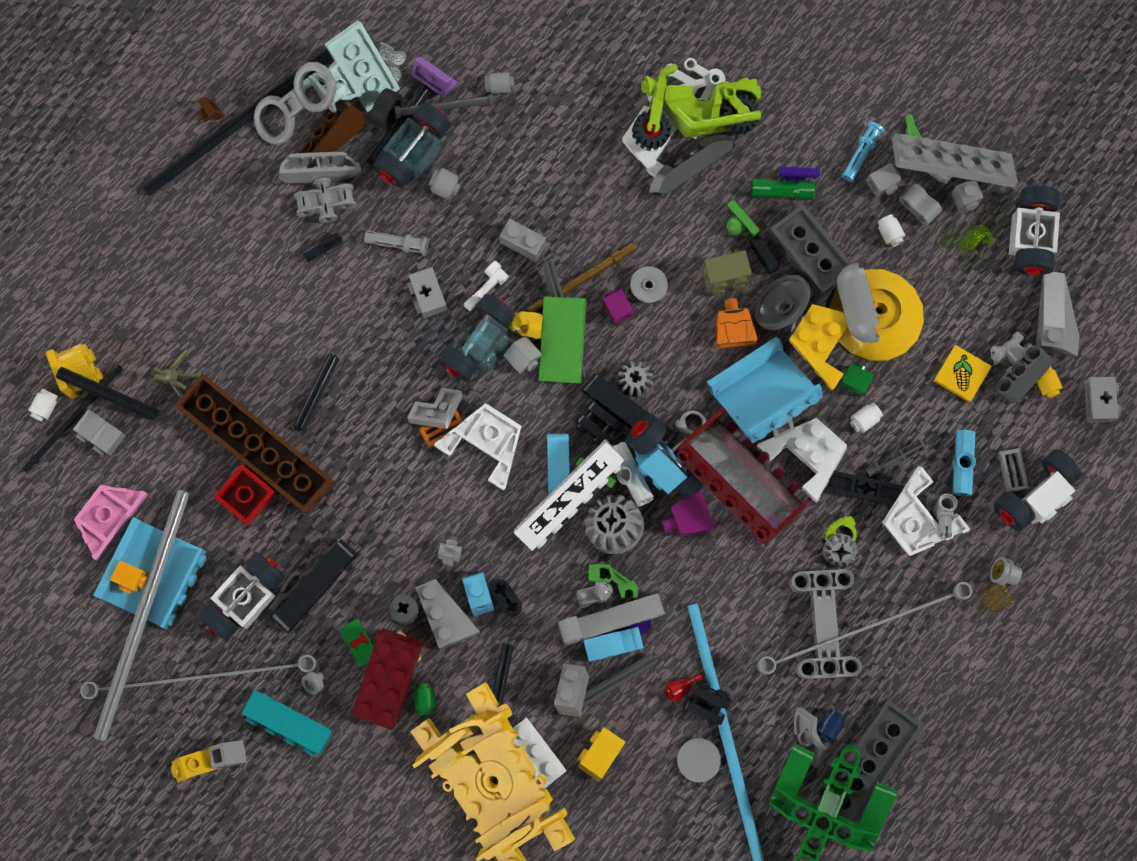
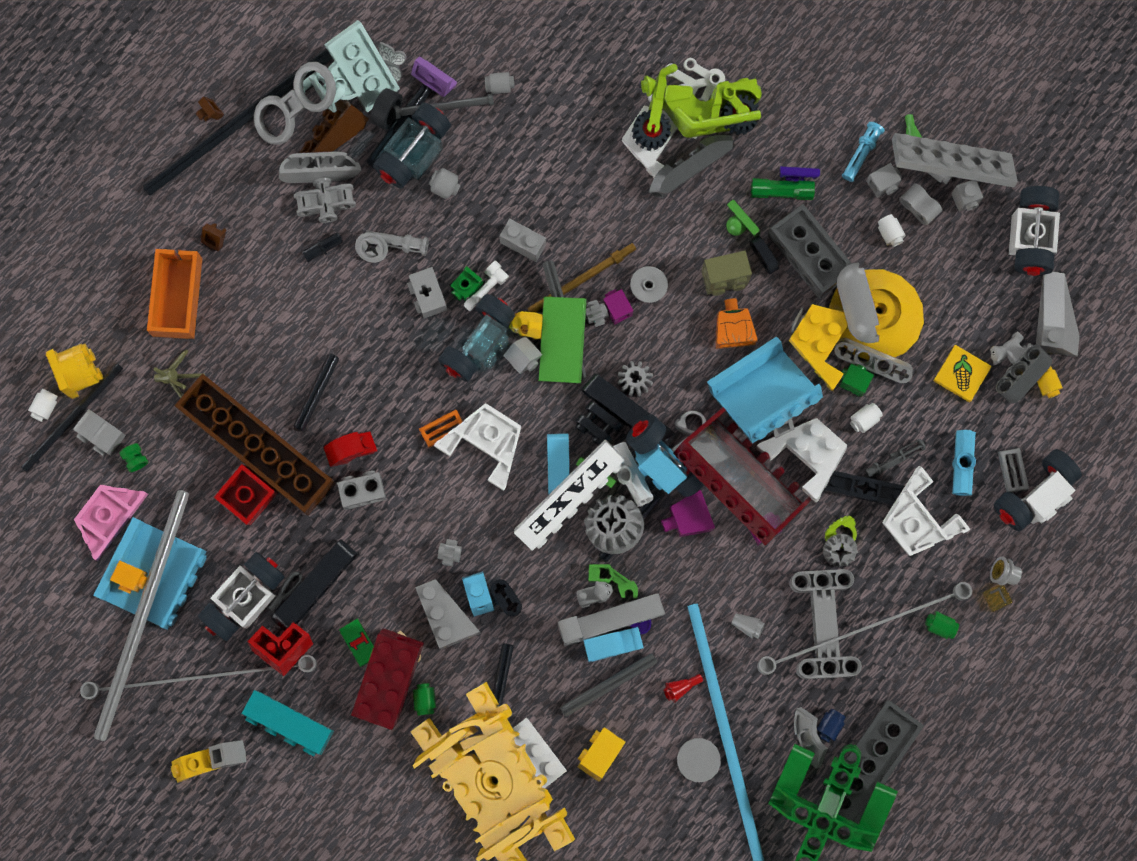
(106, 393): black axle -> none
(133, 457): none -> green wheel
(174, 294): none -> orange piece
(212, 236): none -> reddish brown tile
(281, 652): none -> red brick
(313, 682): light grey tile -> none
(349, 447): none -> red brick
(362, 496): none -> light grey brick
(371, 255): none -> light grey gear
(397, 611): dark grey piece -> none
(439, 413): light grey plate -> none
(465, 293): none -> green brick
(571, 690): light grey brick -> none
(596, 313): none -> light grey gear
(718, 698): black brick -> none
(749, 625): none -> light grey cone
(782, 302): dark grey dish -> none
(875, 357): none -> light grey beam
(942, 625): none -> green brick
(945, 515): light grey pin -> none
(974, 236): clear neon green tile -> none
(1096, 408): light grey brick -> none

